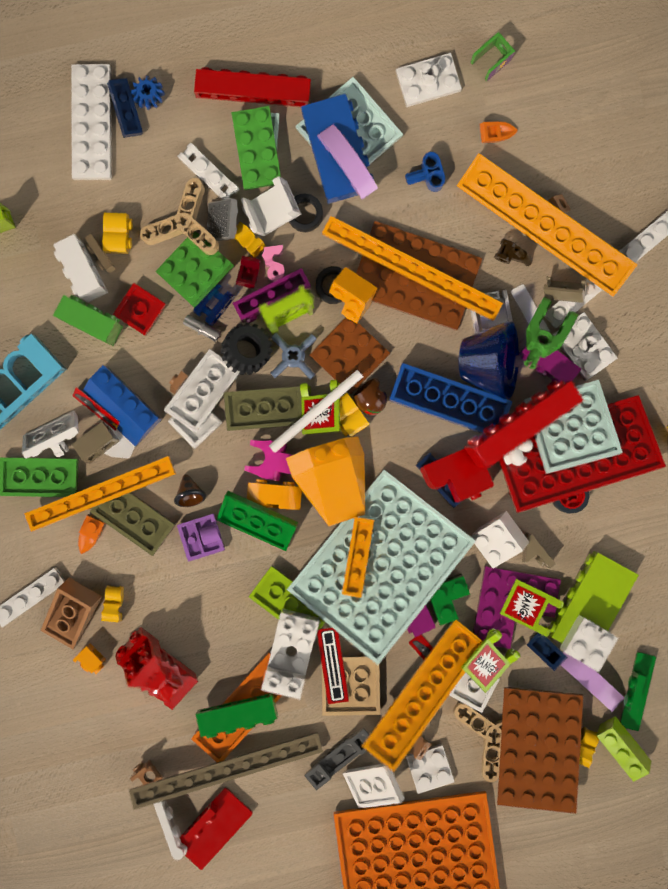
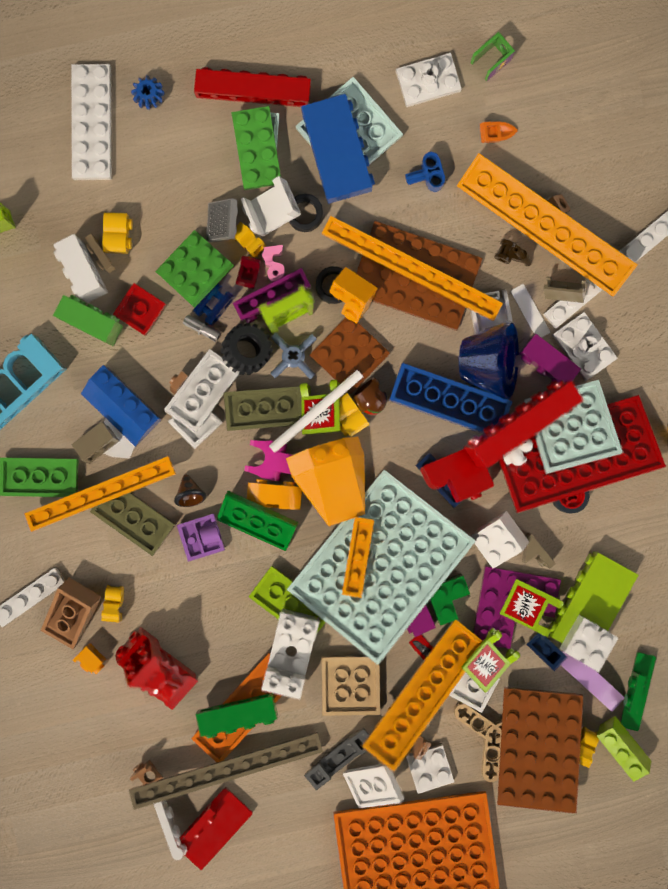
(51, 436): white plate -> none
(89, 533): orange plate -> none
(96, 409): red sticker -> none
(125, 107): dark blue plate -> none
(183, 214): tan piece -> none
(208, 172): white plate -> none
(332, 666): sticker -> none
(348, 161): lavender slope -> none
(535, 334): bright green piece -> none

